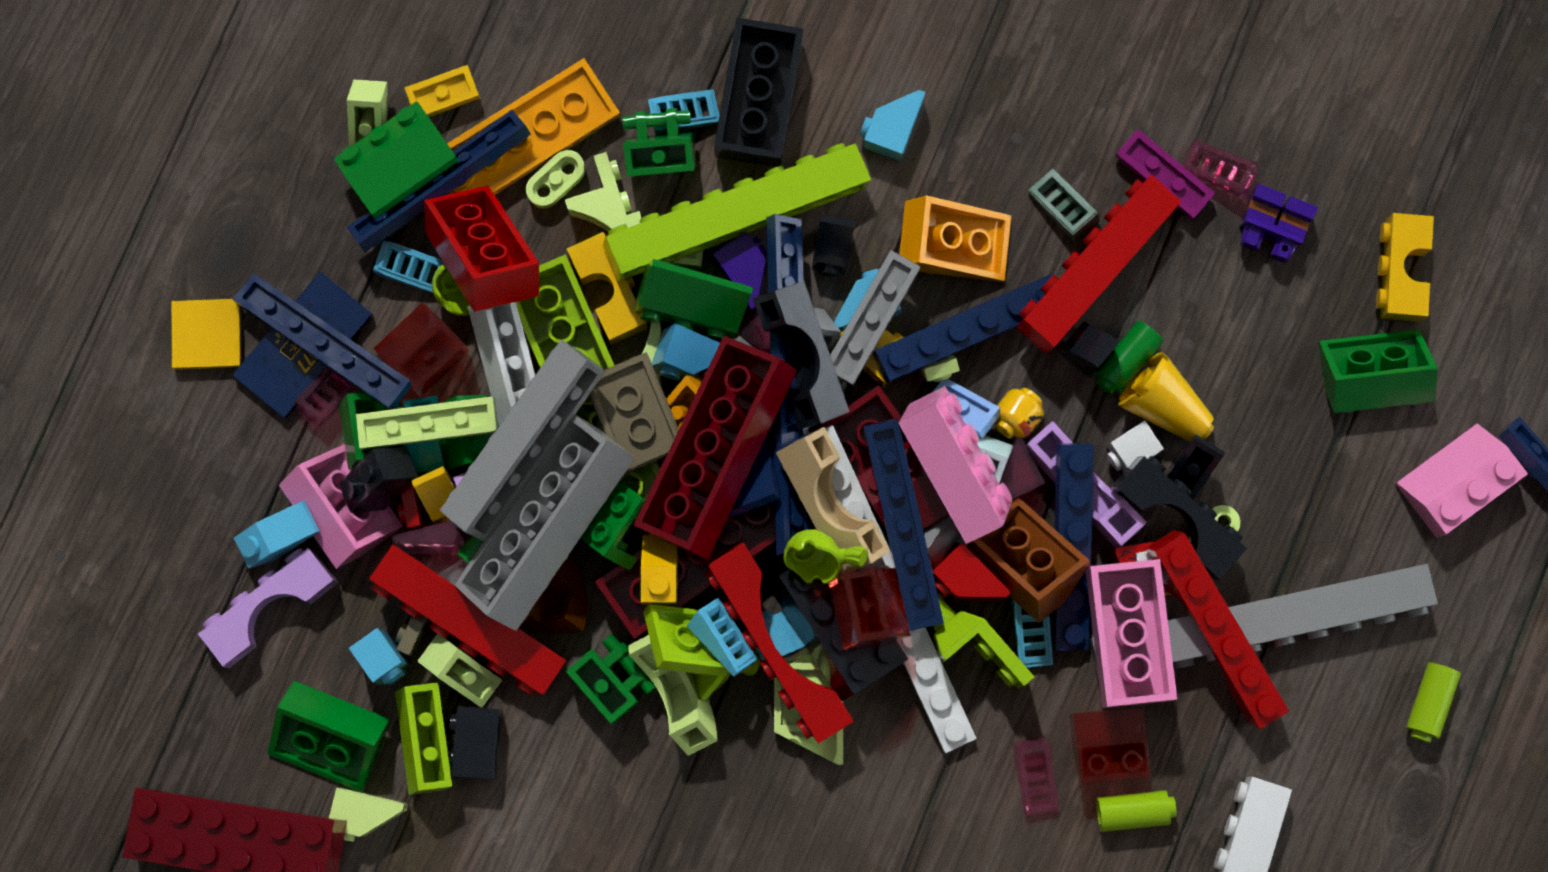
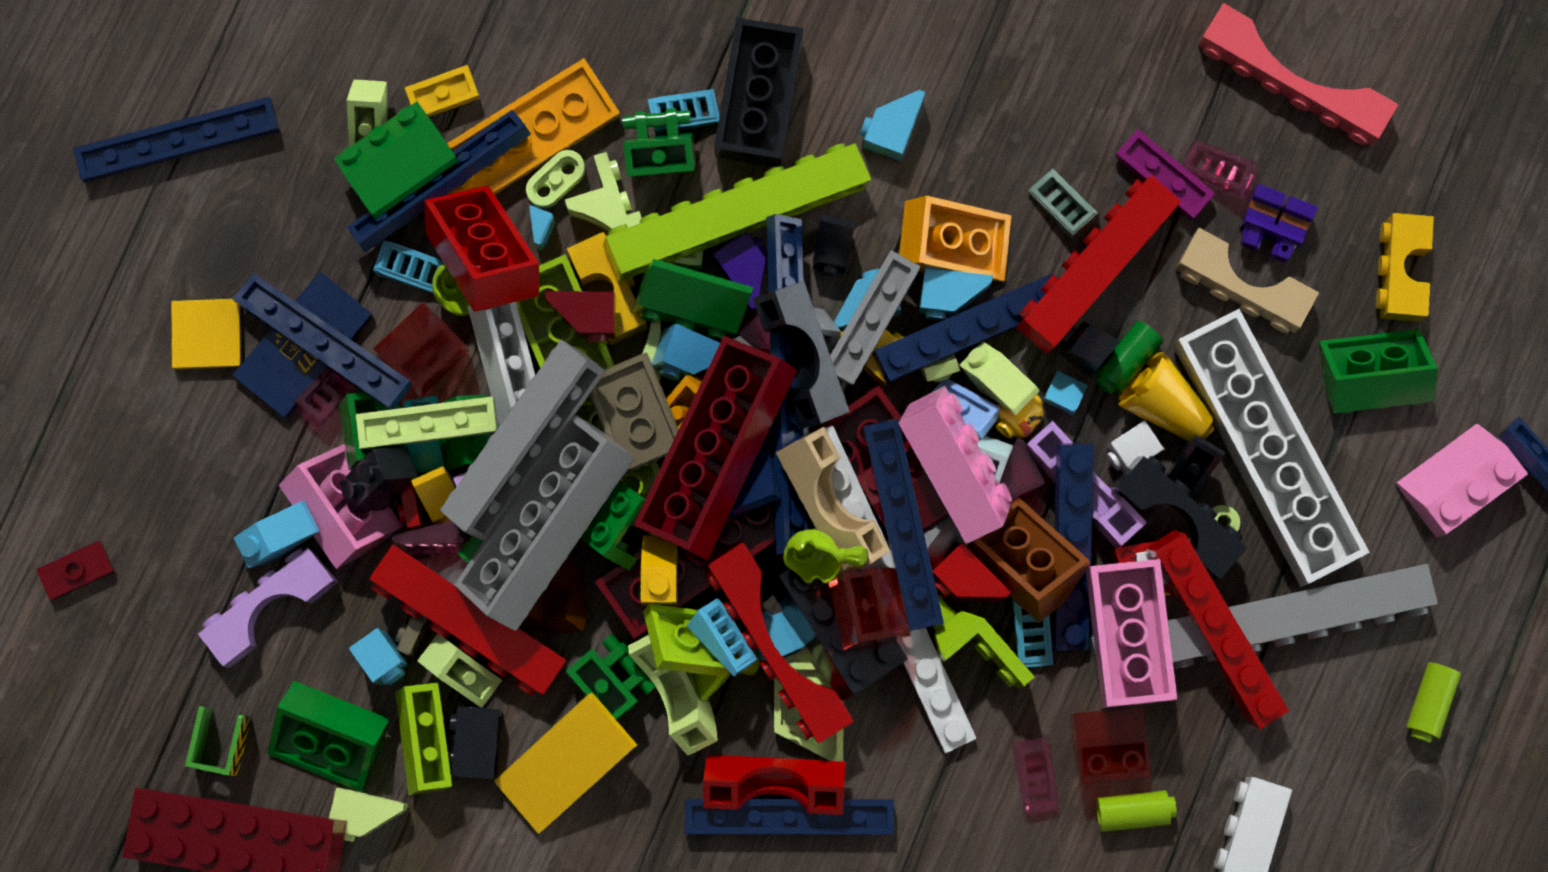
(75, 570): none -> dark red plate
(176, 139): none -> dark blue plate
(199, 738): none -> bright green piece
(542, 226): none -> medium azure slope
(565, 763): none -> yellow tile
(587, 313): none -> dark red slope
(736, 779): none -> red arch
(790, 817): none -> dark blue plate
(949, 291): none -> medium azure slope
(998, 378): none -> yellowish green slope
(1065, 393): none -> medium azure slope
(1208, 263): none -> tan arch
(1270, 448): none -> white brick
(1356, 111): none -> coral arch

